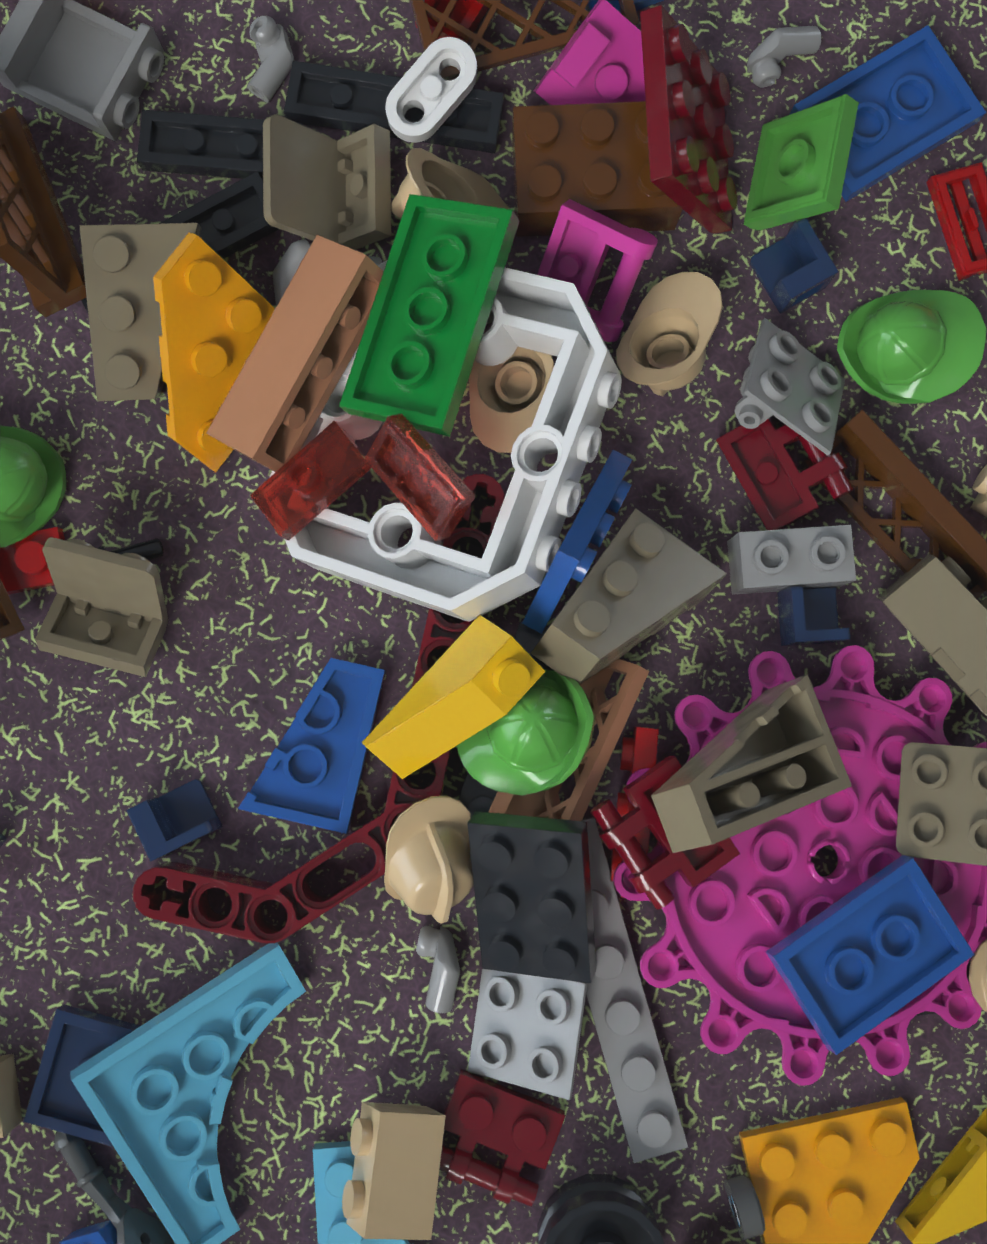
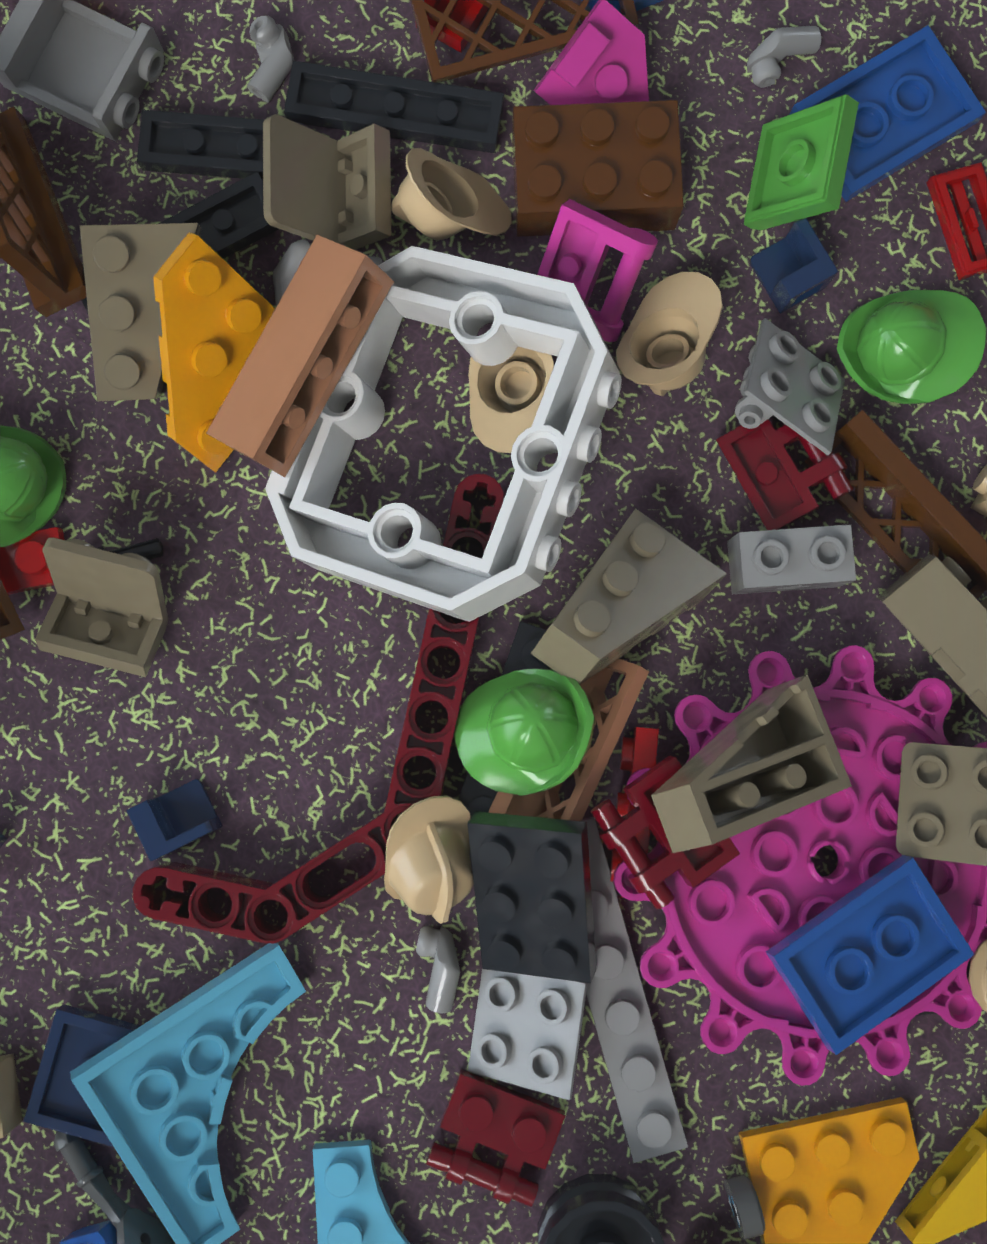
(311, 481): clear red plate -> none
(321, 757): blue wing -> none
(394, 1171): tan brick -> none
(419, 477): clear red plate -> none
(428, 91): white plate -> none
(430, 312): green plate -> none
(455, 698): yellow slope -> none
(591, 526): blue wing -> none
(687, 122): dark red plate -> none
(809, 616): dark blue panel -> none

